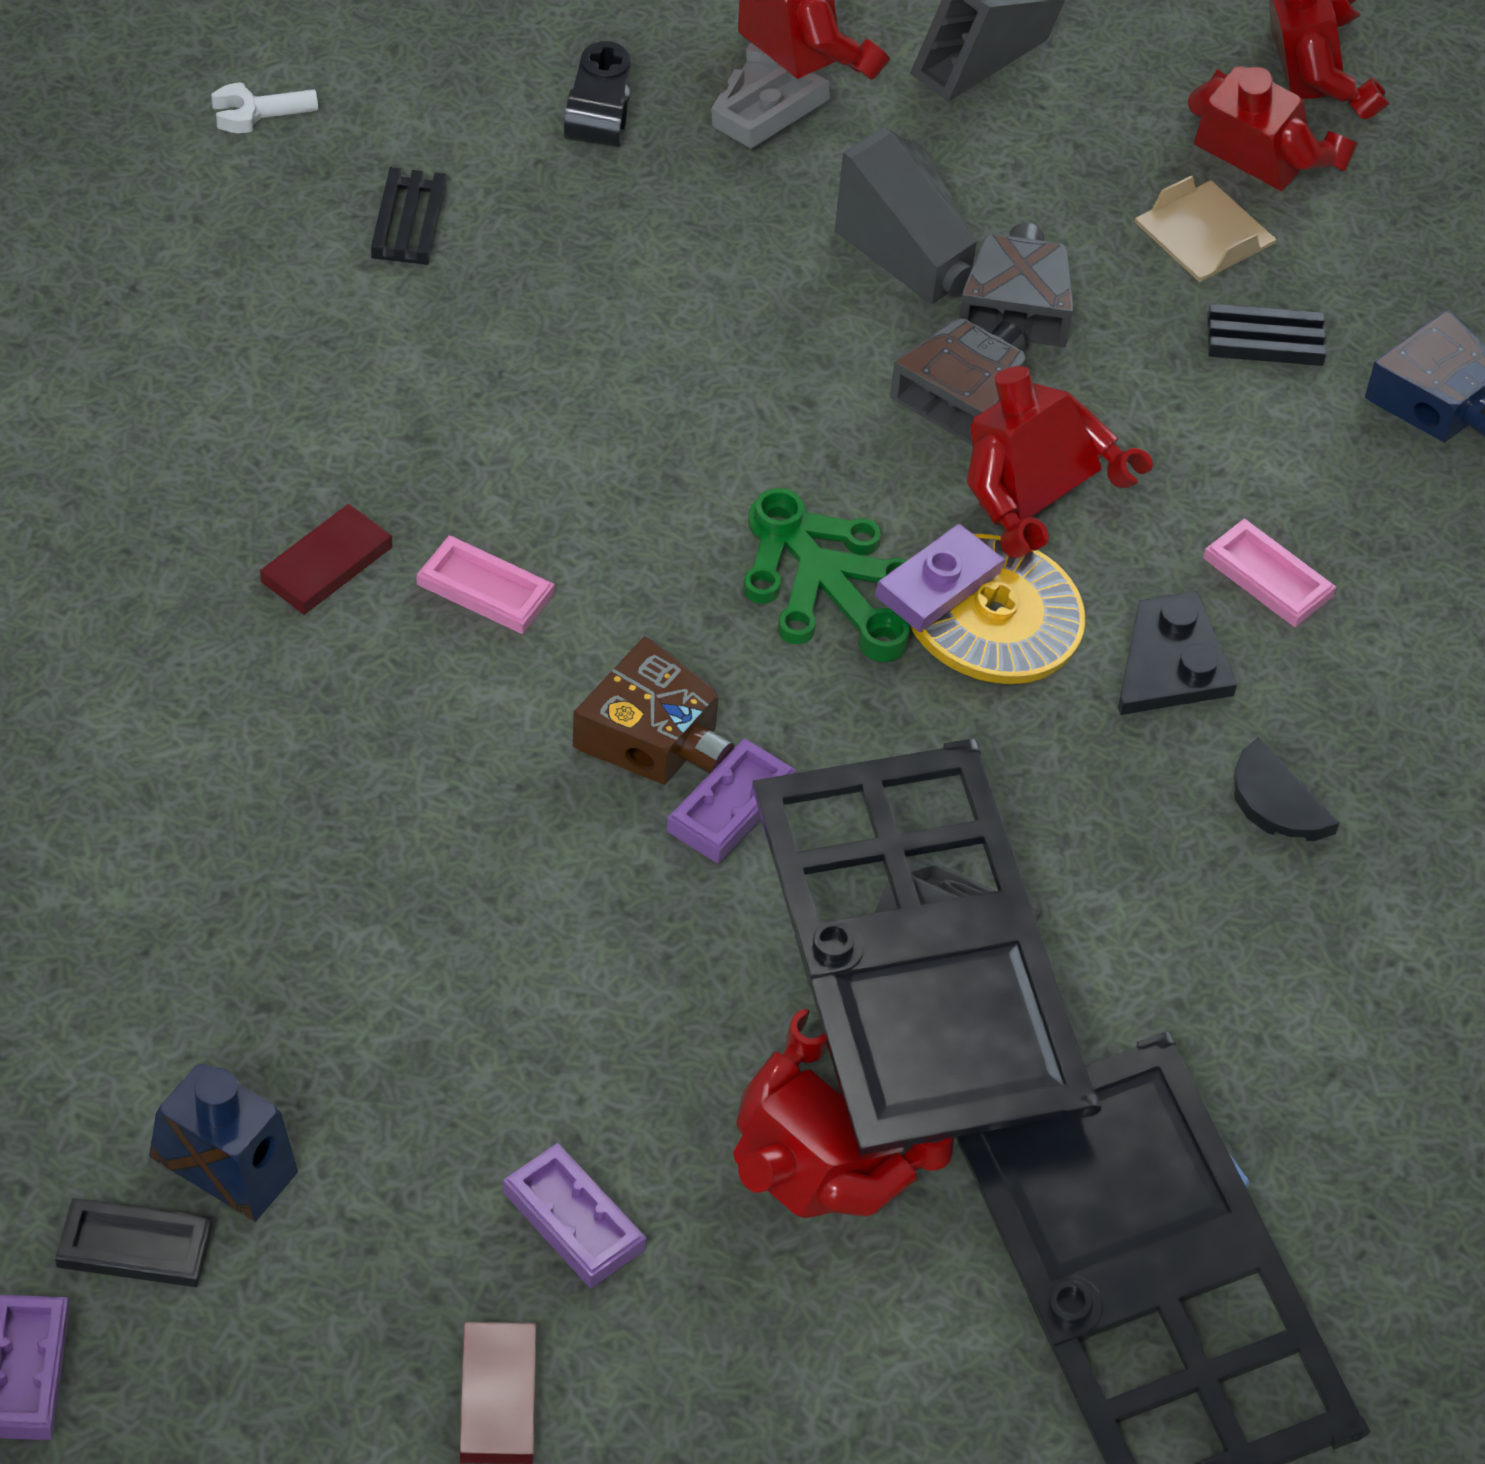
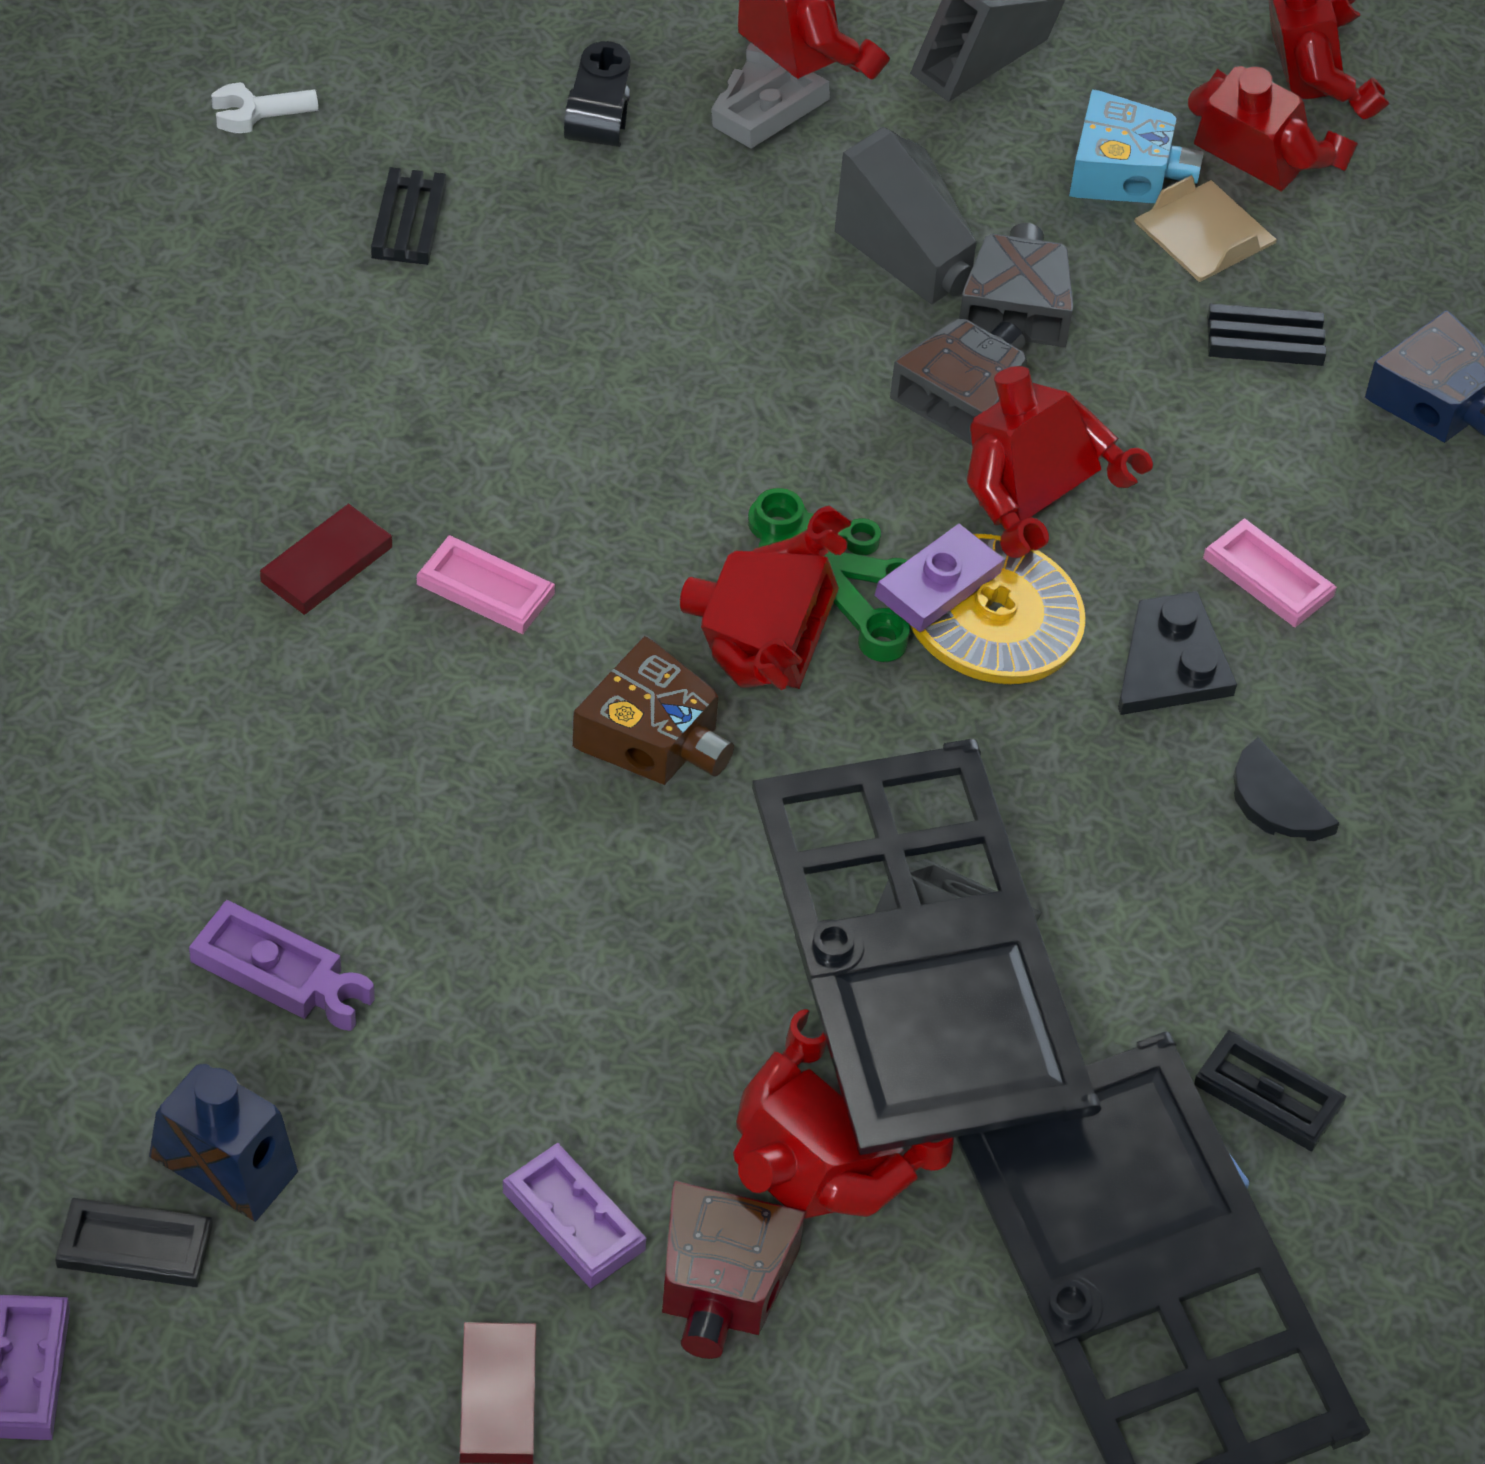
(278, 965): none -> medium lavender plate
(724, 803): medium lavender plate -> none
(725, 1263): none -> torso
(770, 604): none -> red torso
(1128, 152): none -> medium azure torso
(1260, 1108): none -> black tile

